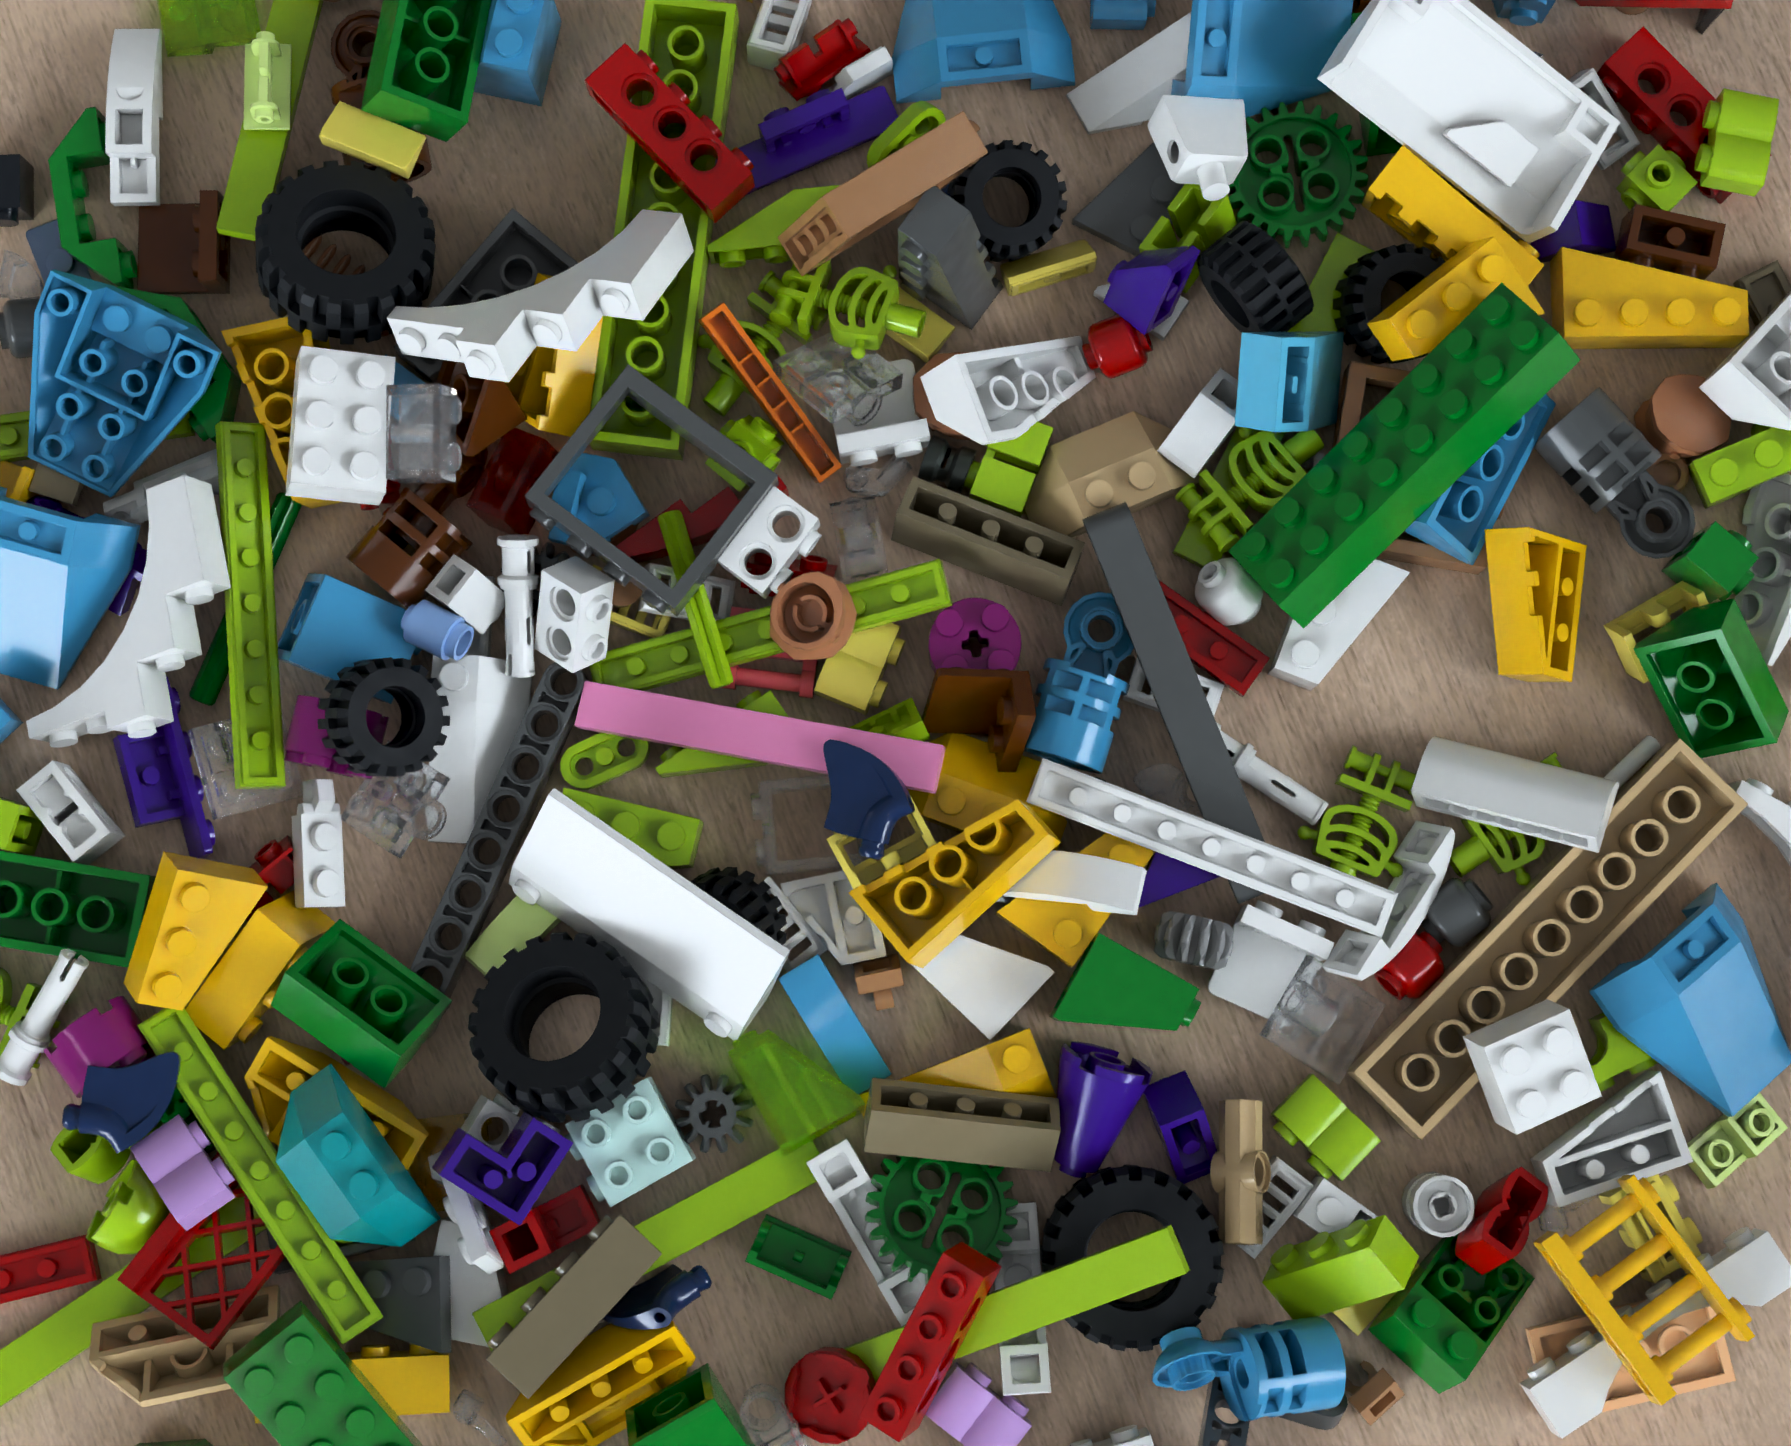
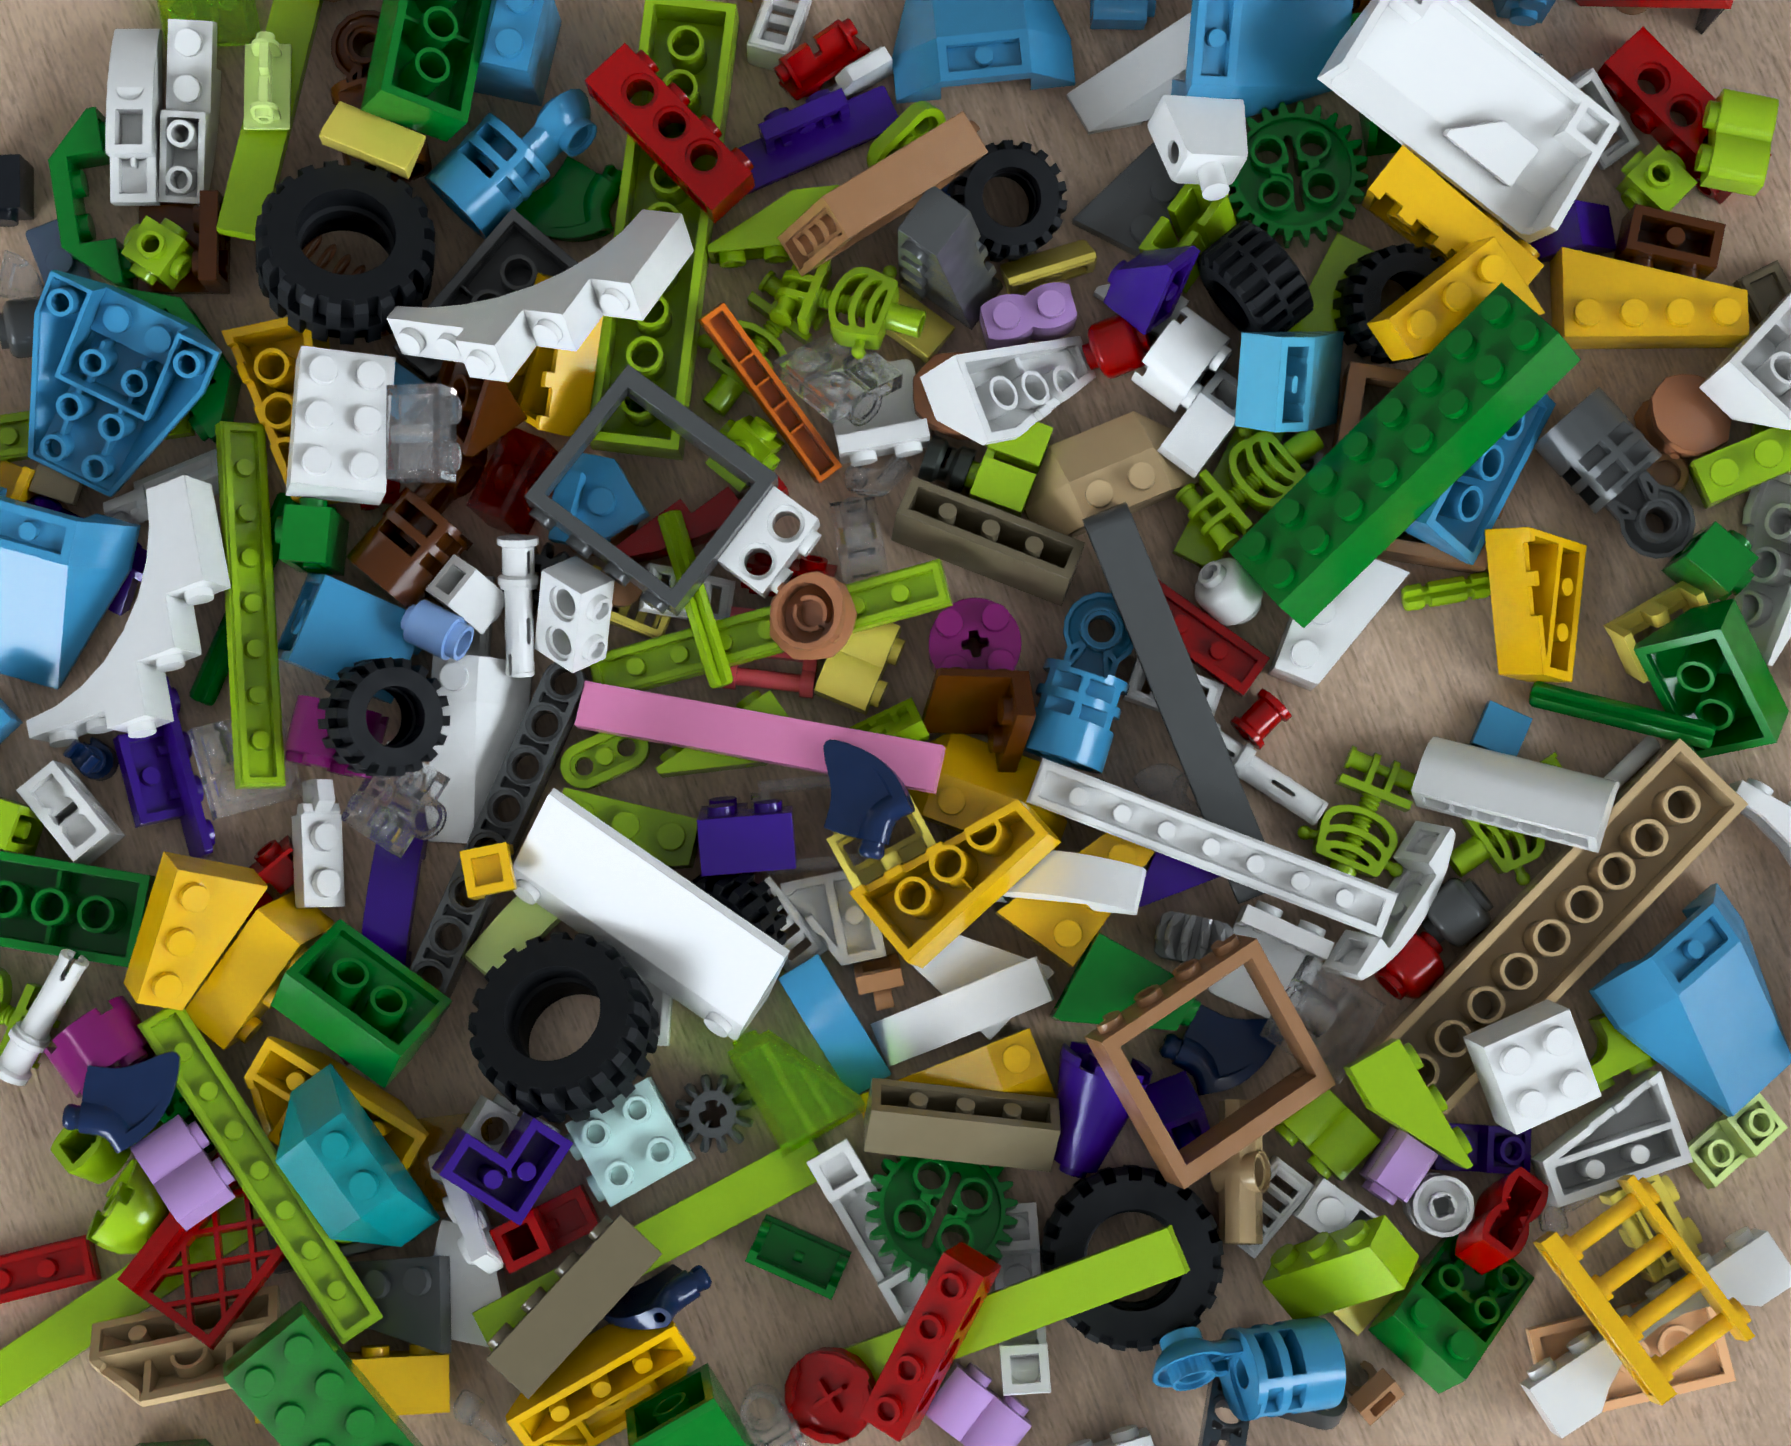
(93, 760): none -> dark blue piece
(158, 252): none -> lime brick
(191, 111): none -> white slope
(312, 537): none -> green brick
(393, 899): none -> dark purple slope
(488, 870): none -> yellow panel
(511, 161): none -> dark azure cylinder
(574, 203): none -> green arm
(745, 839): none -> dark purple brick
(962, 1011): none -> white slope
(1040, 315): none -> lavender brick
(1182, 360): none -> white brick
(1218, 1050): none -> dark blue arm
(1254, 1118): none -> medium nougat window
(1260, 719): none -> red bush
(1396, 1092): none -> lime slope
(1396, 1167): none -> lavender brick
(1445, 591): none -> lime axle
(1493, 1149): none -> dark purple slope
(1501, 729): none -> dark azure tile
(1622, 714): none -> green axle

